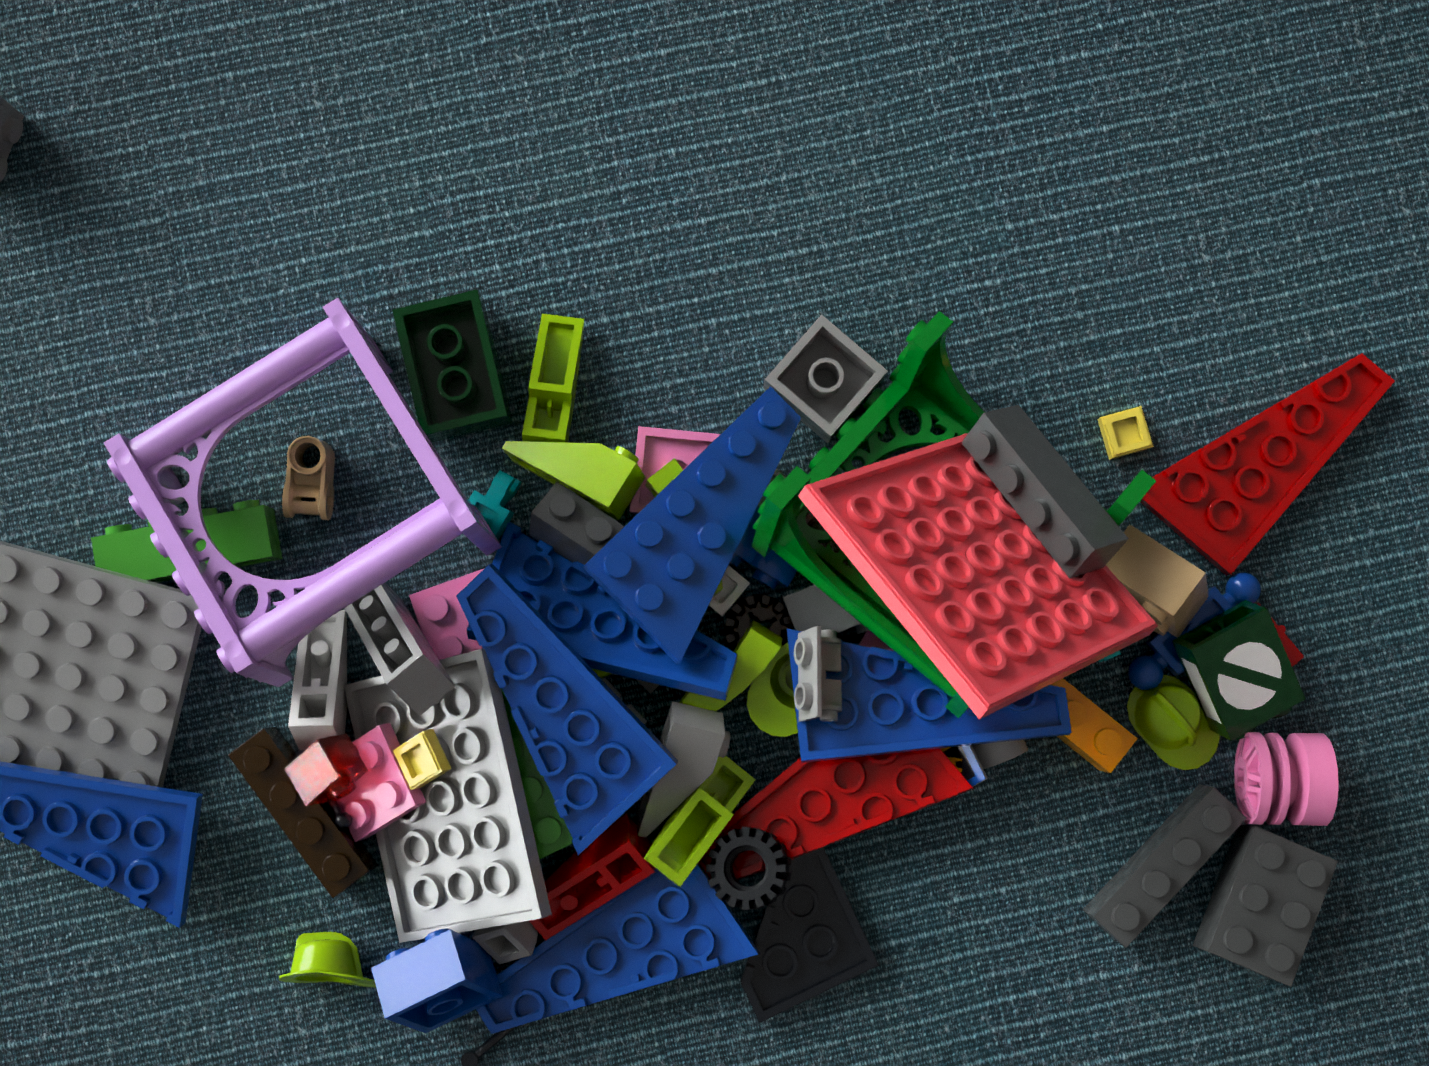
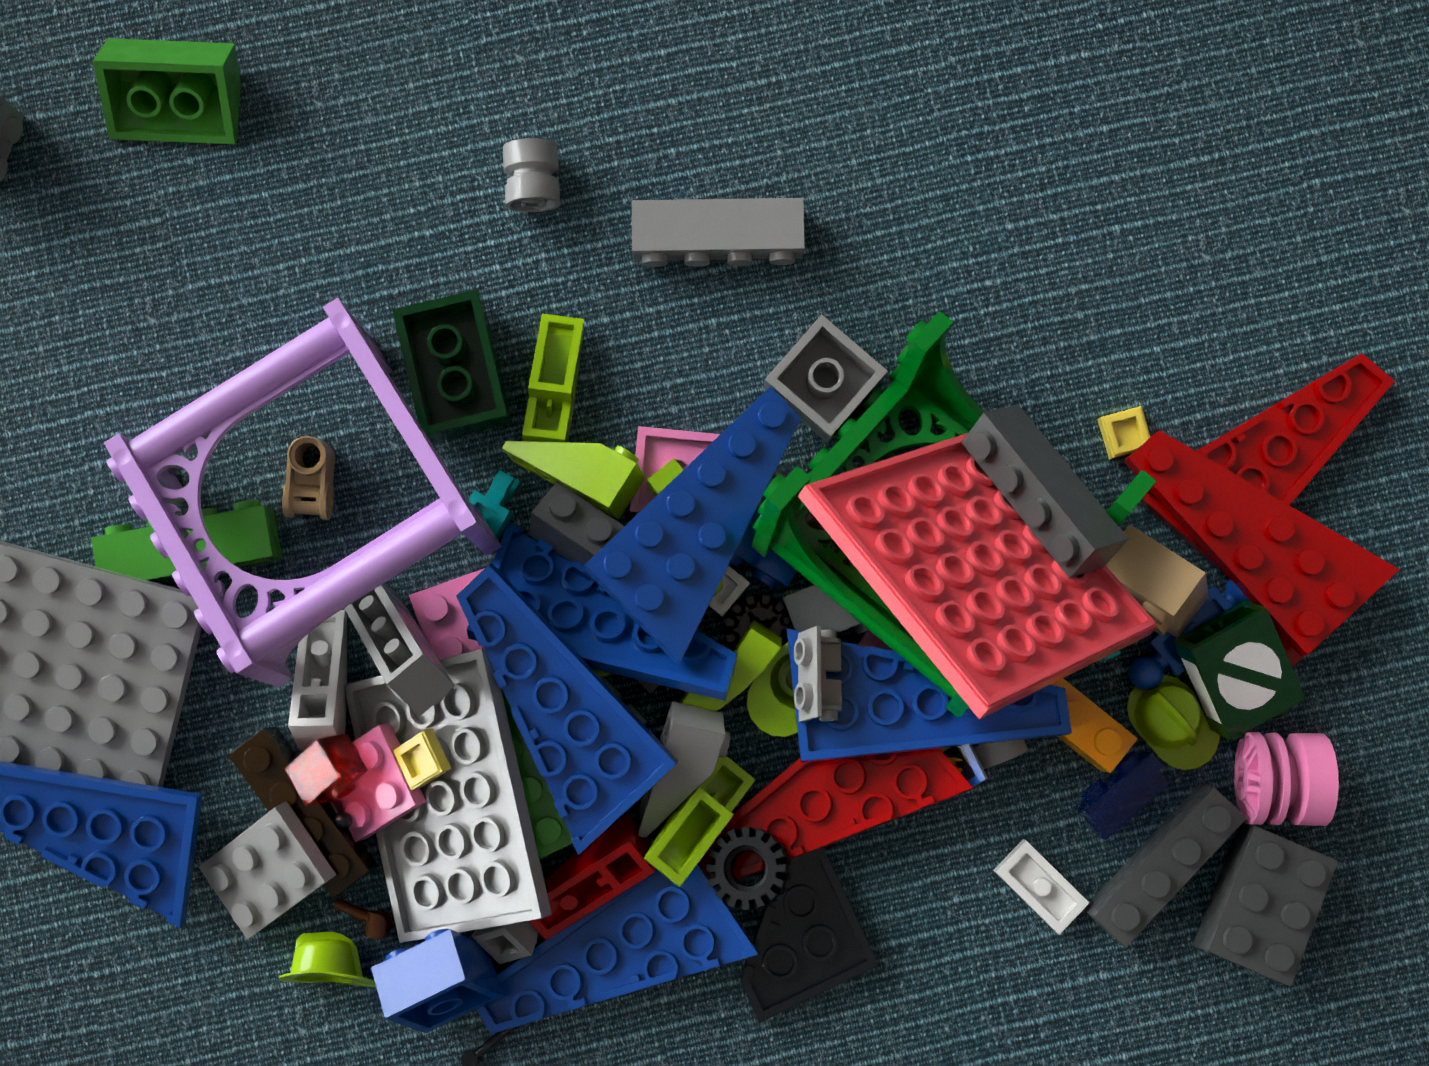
(169, 90): none -> bright green slope
(267, 870): none -> light grey plate
(377, 922): none -> reddish brown hand
(531, 169): none -> light grey wheel
(718, 231): none -> light grey brick
(1041, 886): none -> white plate
(1123, 794): none -> clear blue bracket
(1266, 547): none -> red wing

